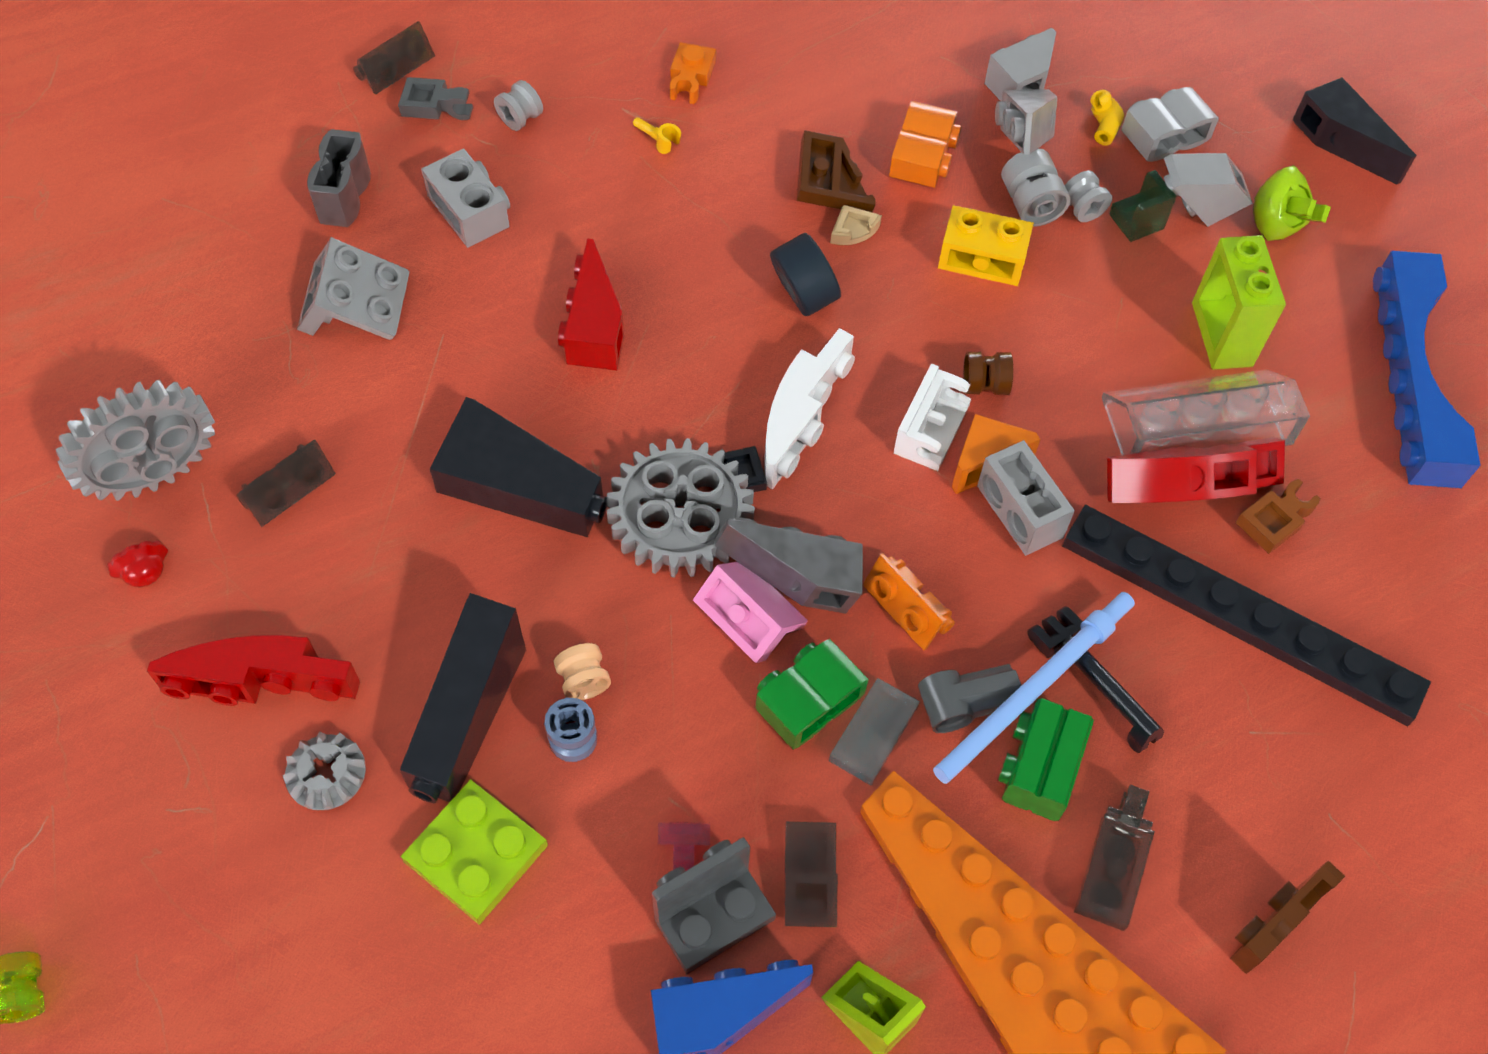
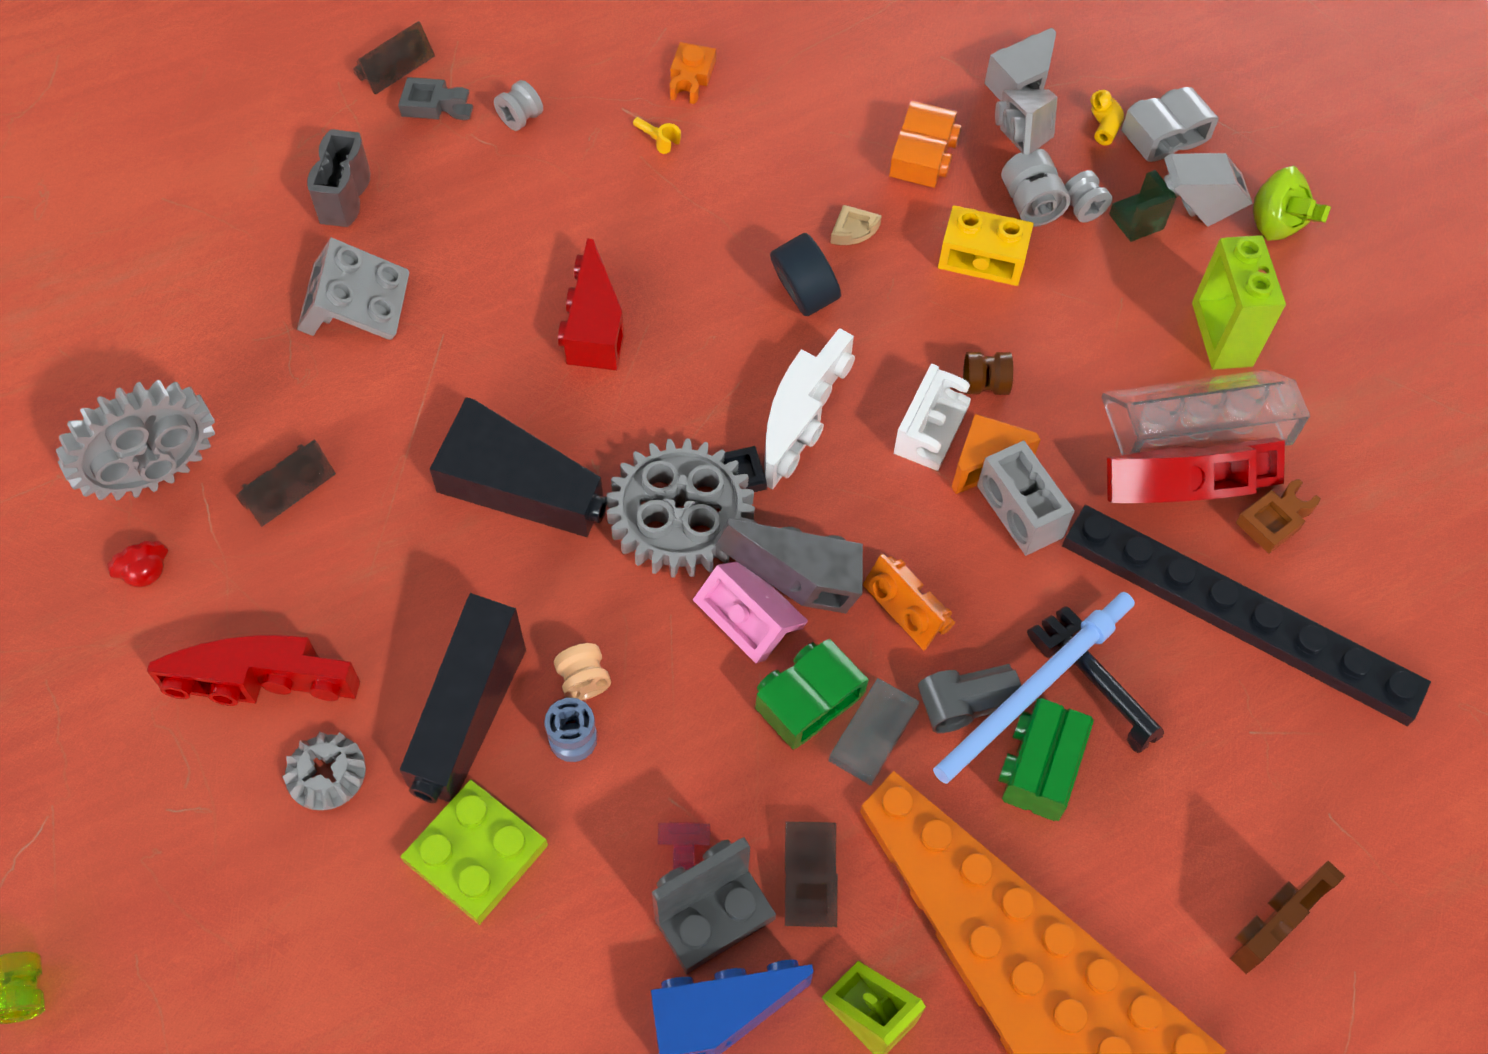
(466, 197): light grey brick -> none
(829, 174): reddish brown wing -> none
(1117, 862): clear smoke hinge -> none
(1349, 128): black slope -> none
(1435, 439): blue arch -> none

